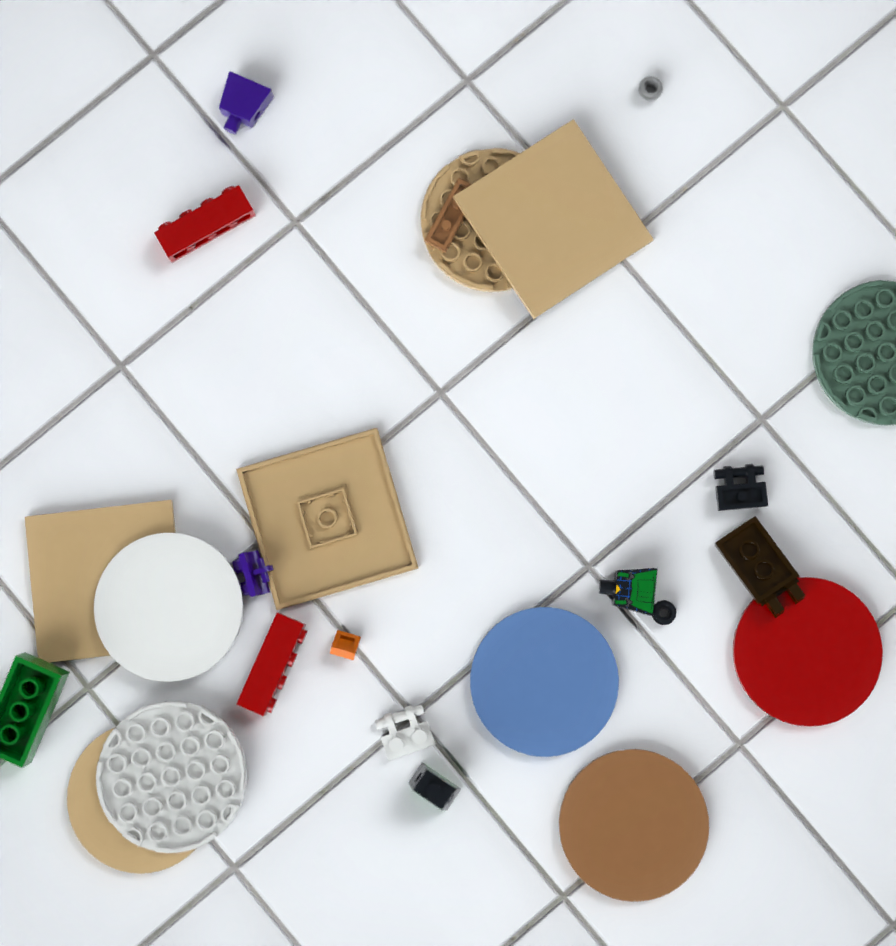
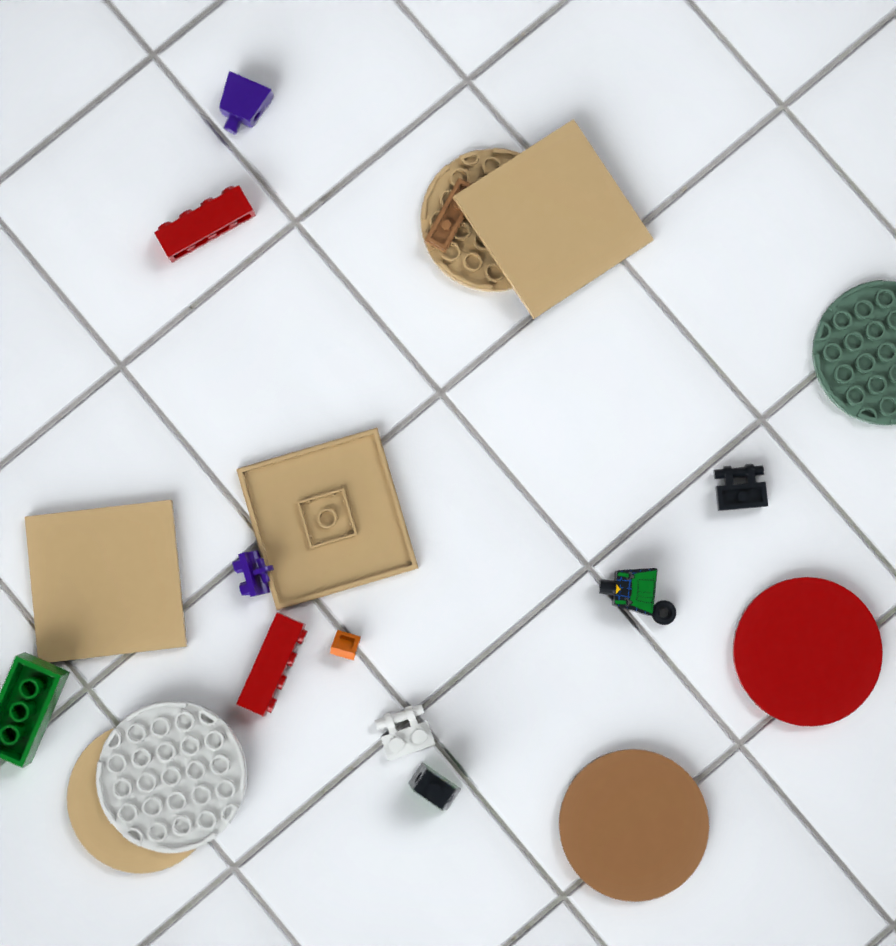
(168, 607): white tile -> none
(544, 681): medium blue tile -> none
(653, 82): light grey plate -> none
(760, 565): dark brown tile -> none

